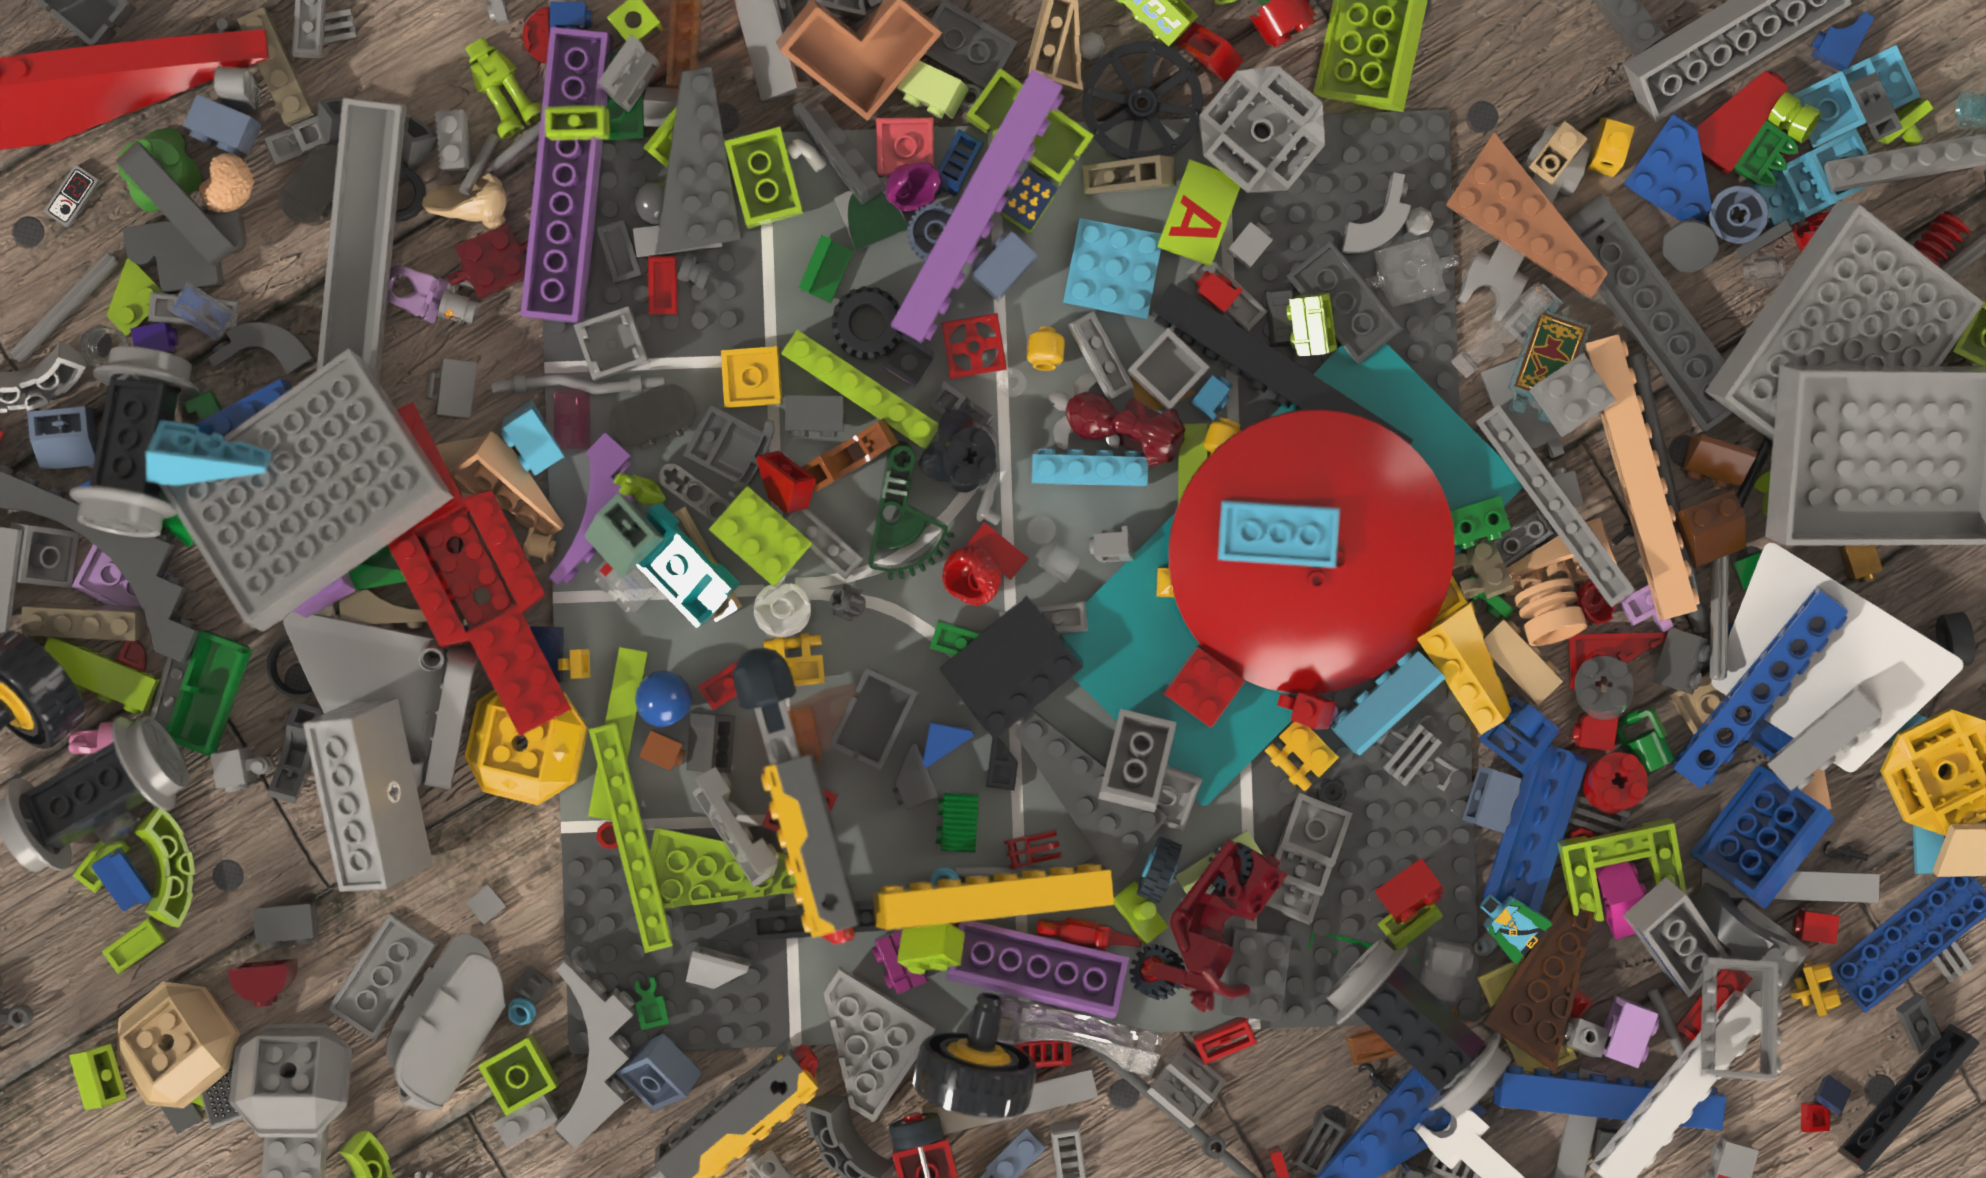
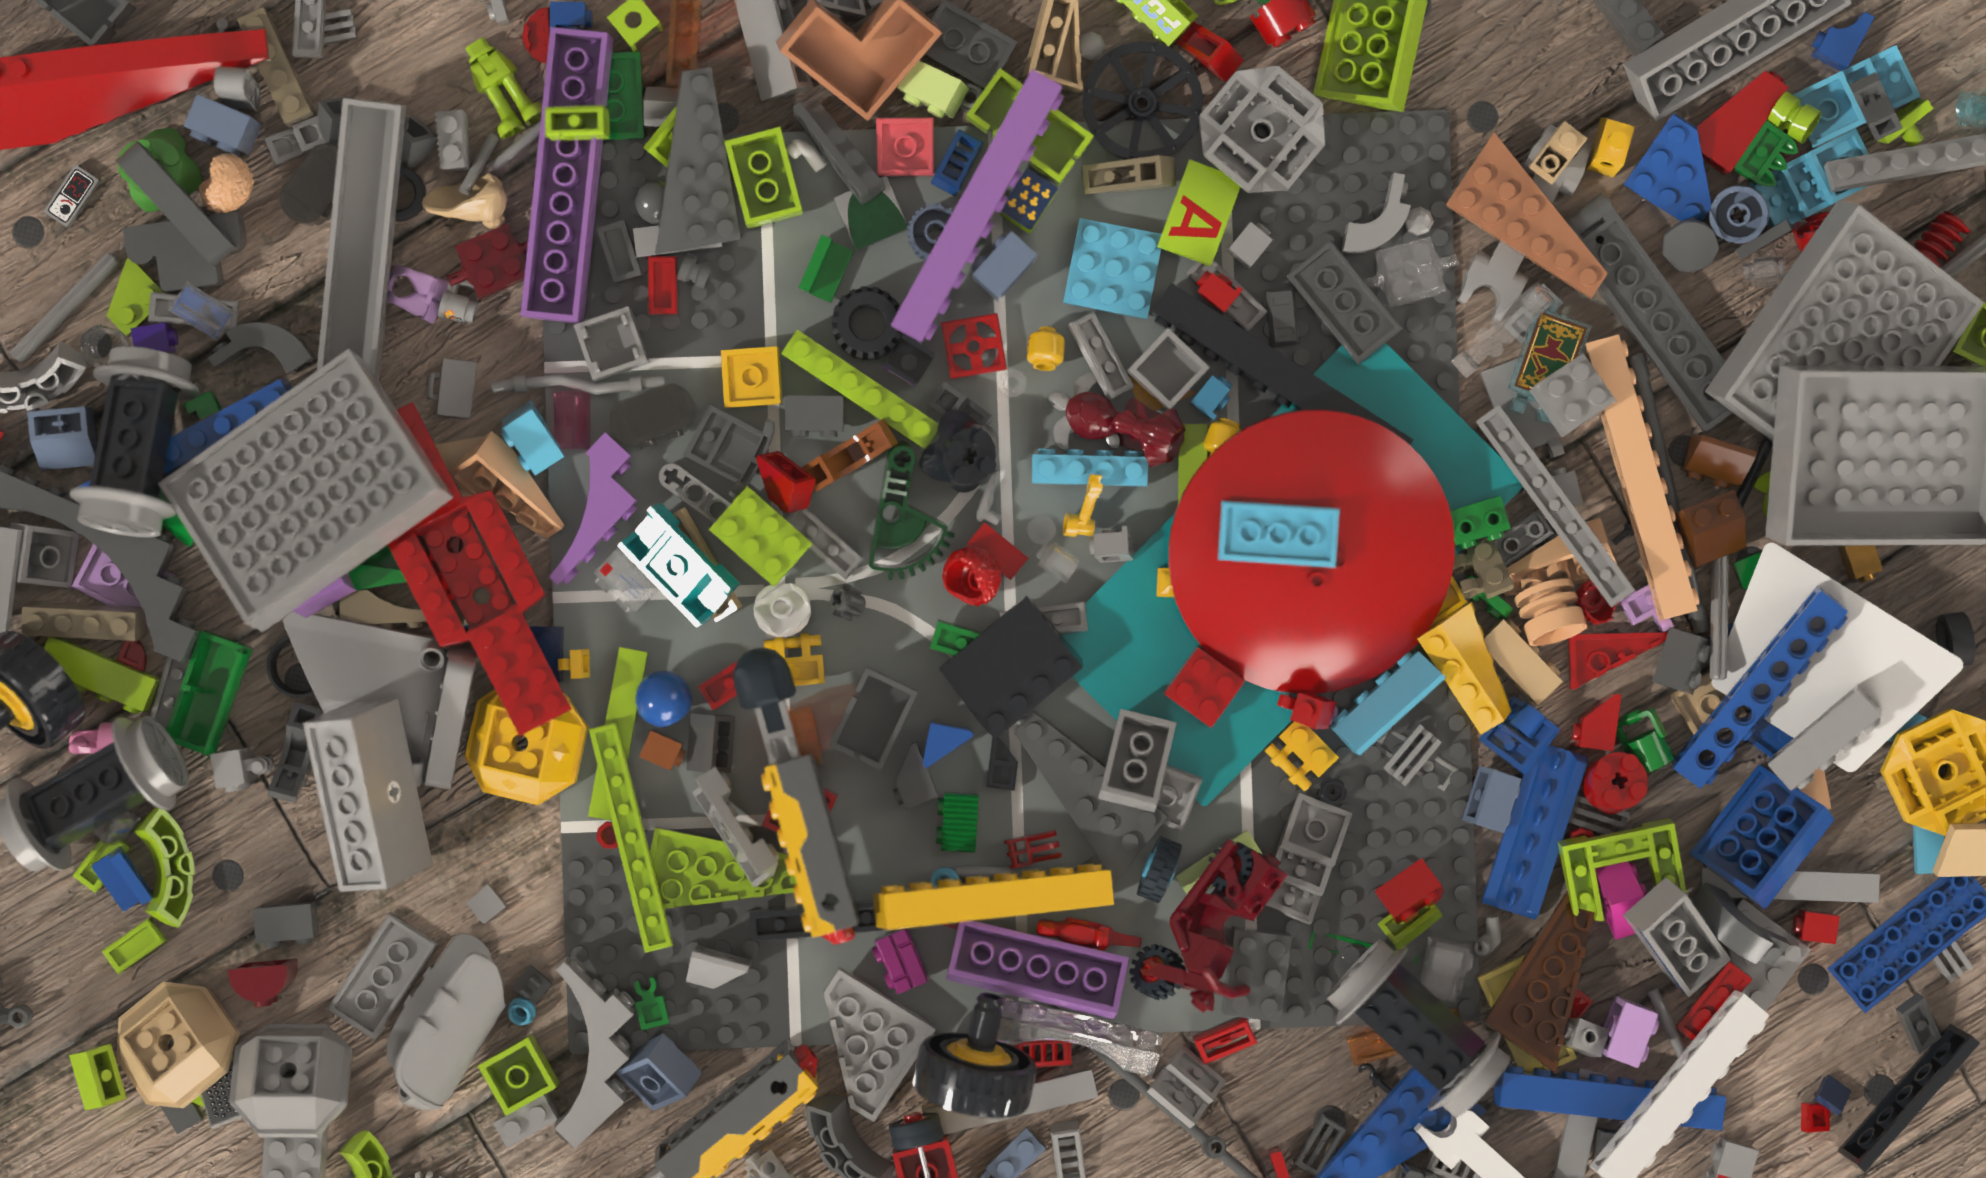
(186, 456): medium azure wedge -> none
(540, 545): tan brick -> none
(622, 535): sand green slope -> none
(629, 73): light grey slope -> none
(643, 489): lime plate -> none
(913, 186): magenta hair -> none
(931, 947): lime brick -> none
(1081, 523): none -> yellow brick
(1139, 913): lime tile -> none
(1312, 324): brick -> none
(1514, 925): torso -> none
(1619, 692): dark grey brick -> none
(1770, 1008): light grey window -> none
(1814, 975): yellow hips -> none
(1847, 852): black hand -> none

